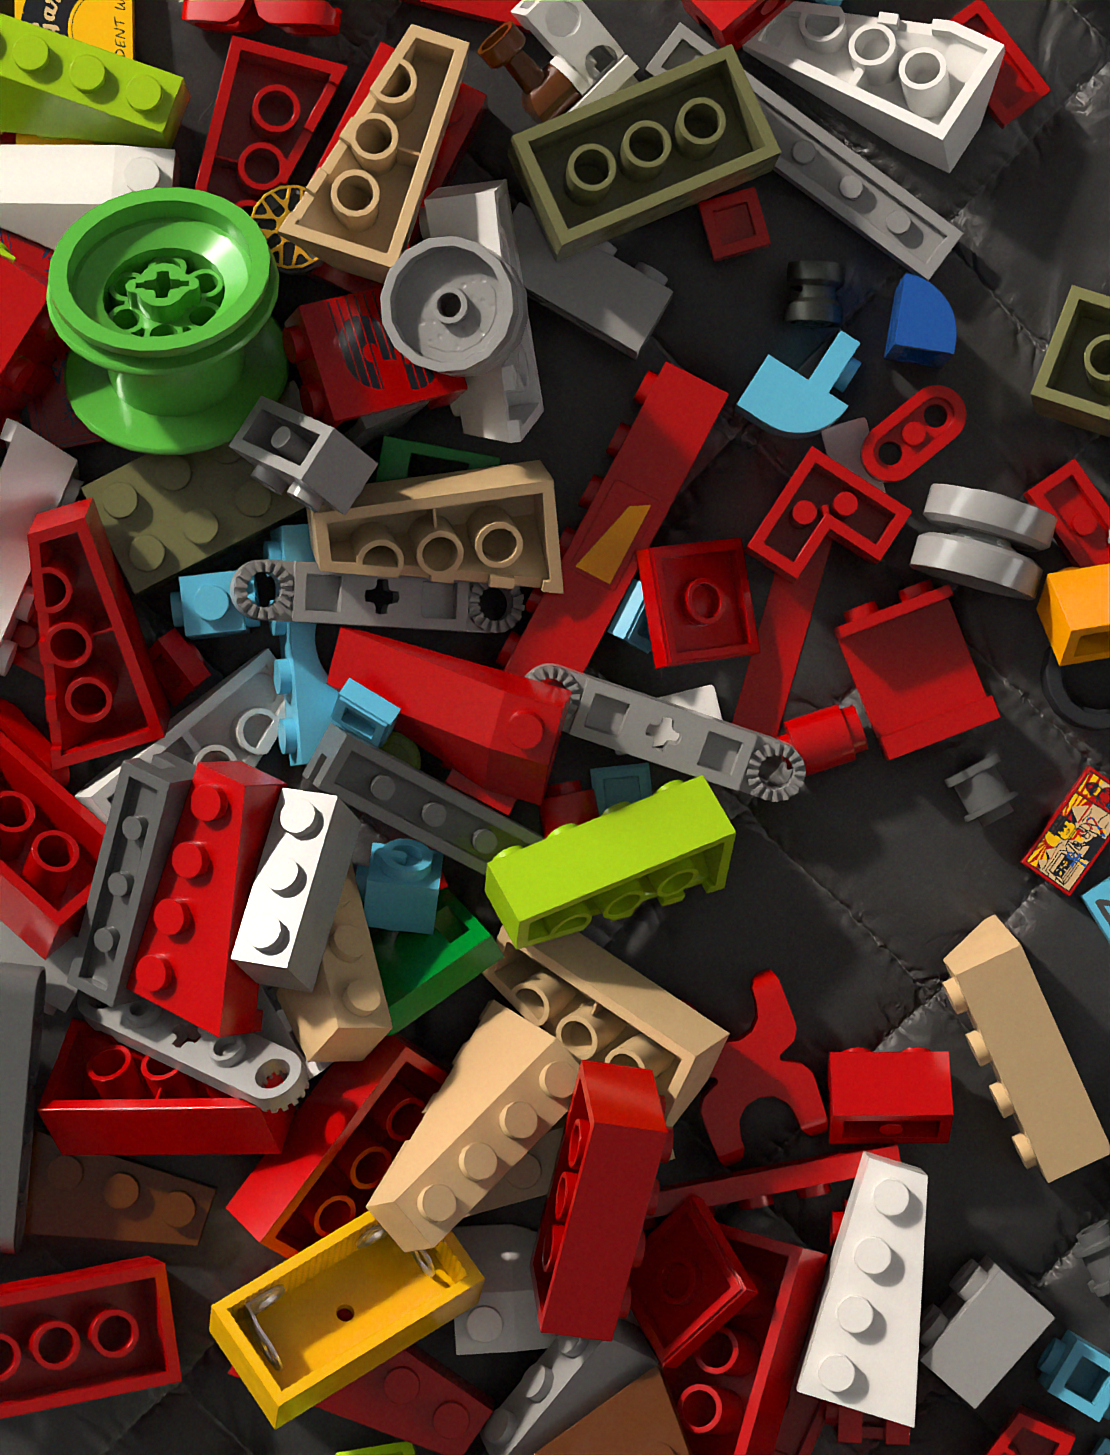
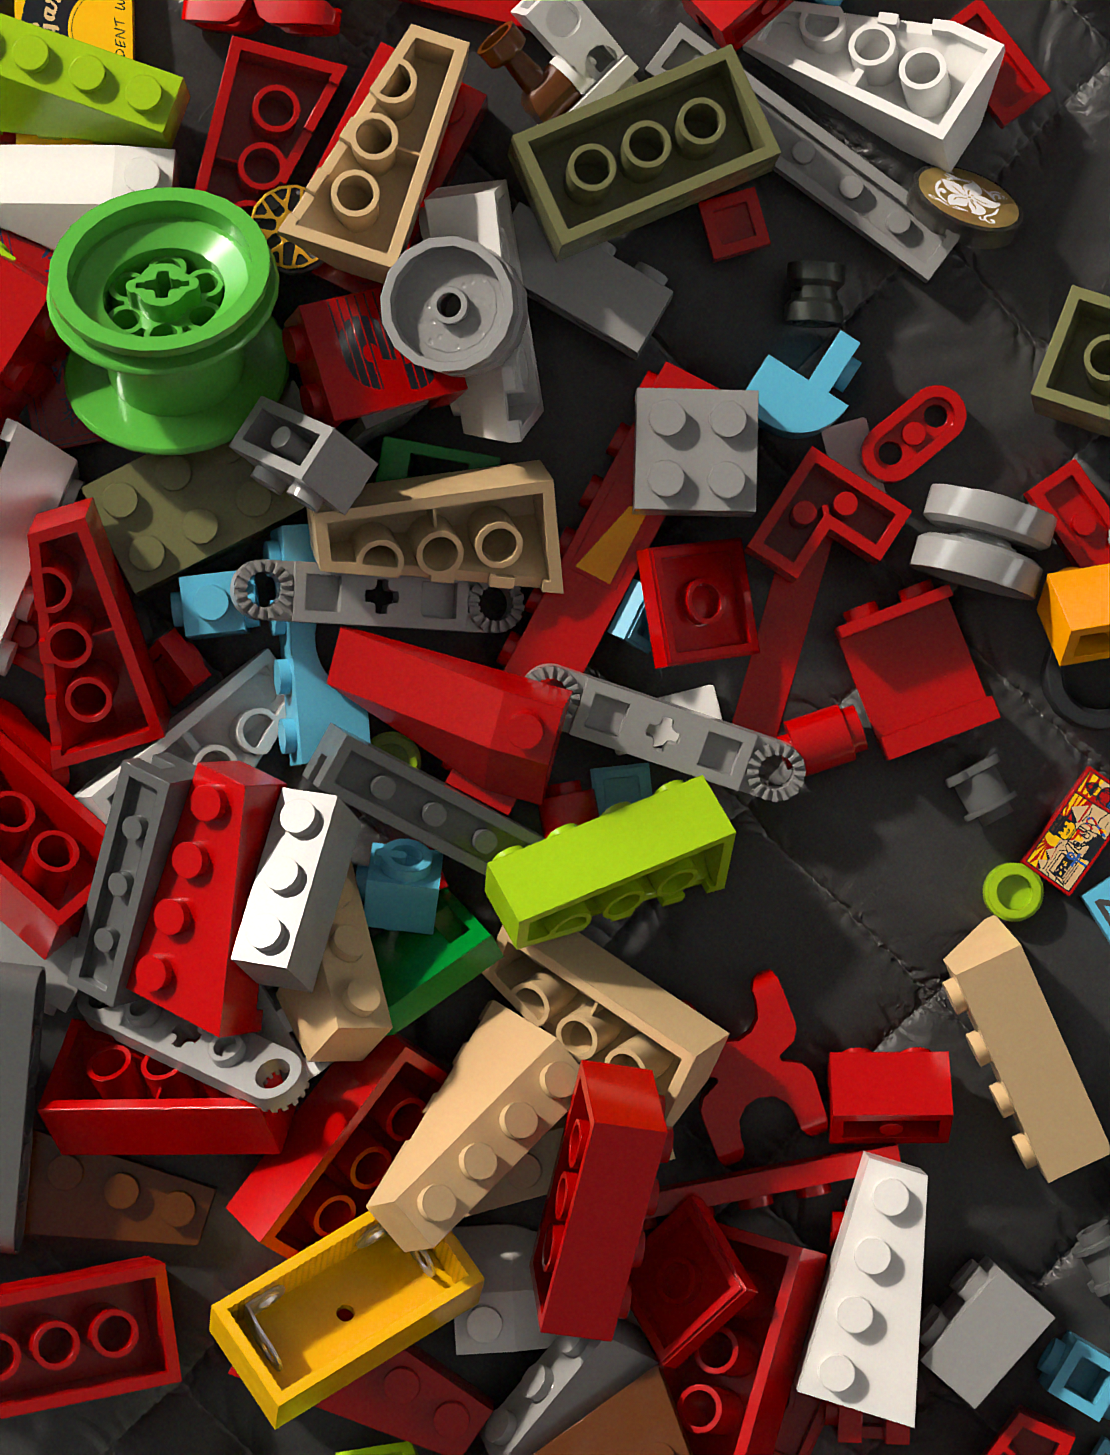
(365, 713): medium azure tile -> none
(695, 452): none -> light grey brick
(920, 325): blue brick -> none
(965, 205): none -> tile
(1013, 892): none -> lime tile

